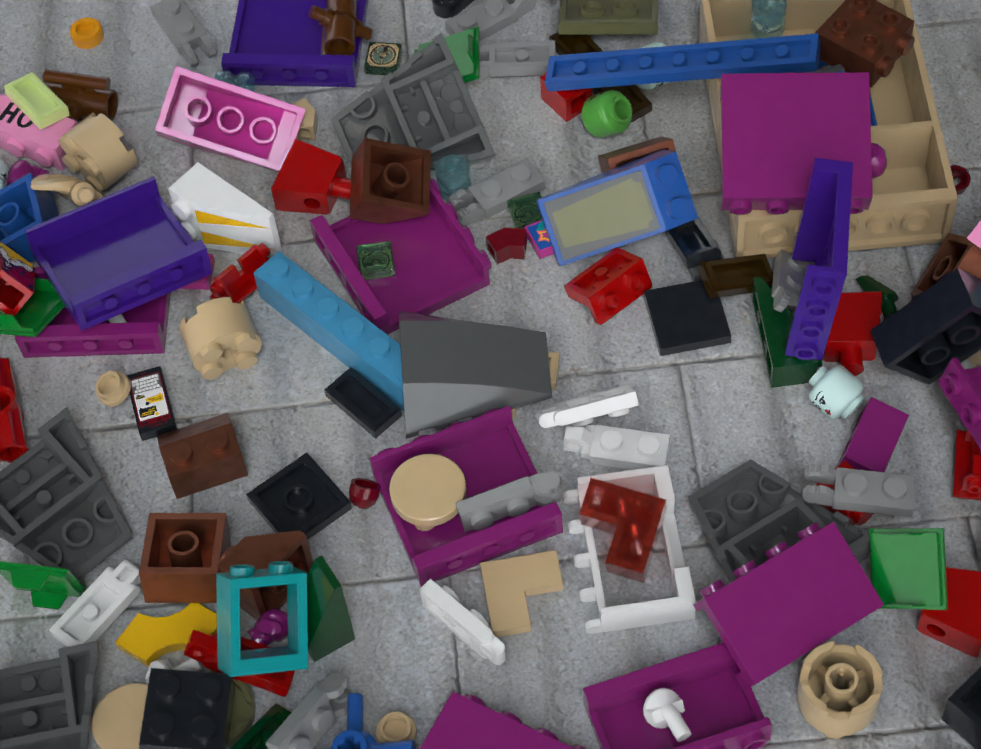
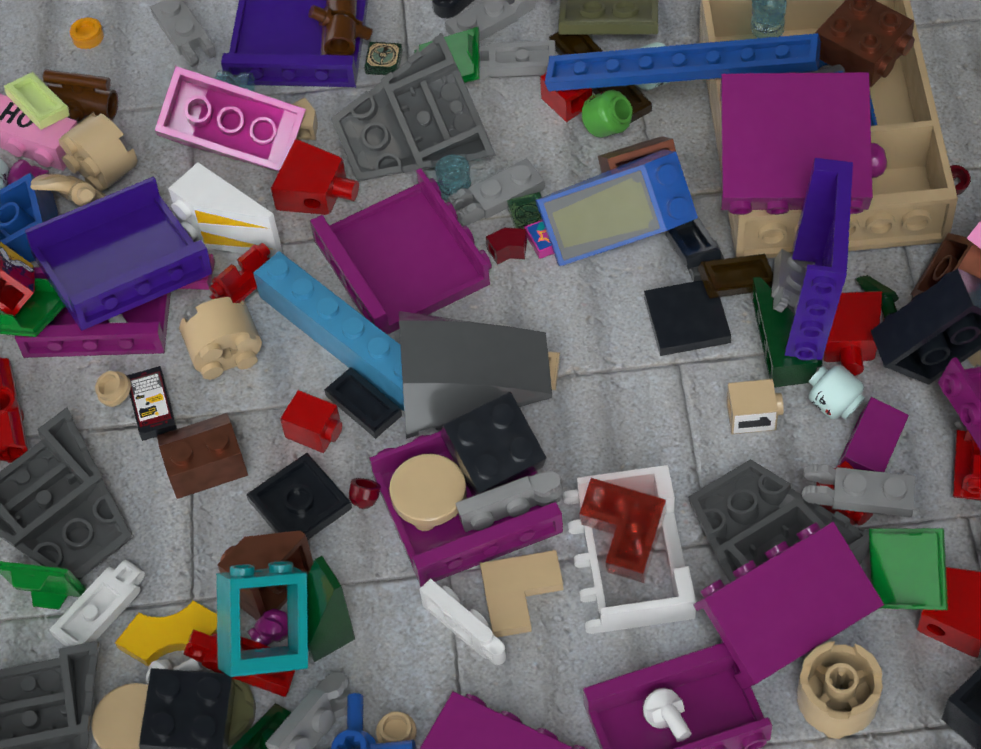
(183, 557): copper brick -> none
(311, 421): none -> red brick
(376, 260): clear green tile -> none
(389, 182): copper slope -> none
(493, 445): none -> black brick
(583, 409): white hinge -> none
(610, 284): red bracket -> none
(618, 446): white hinge -> none
(753, 406): none -> tan brick

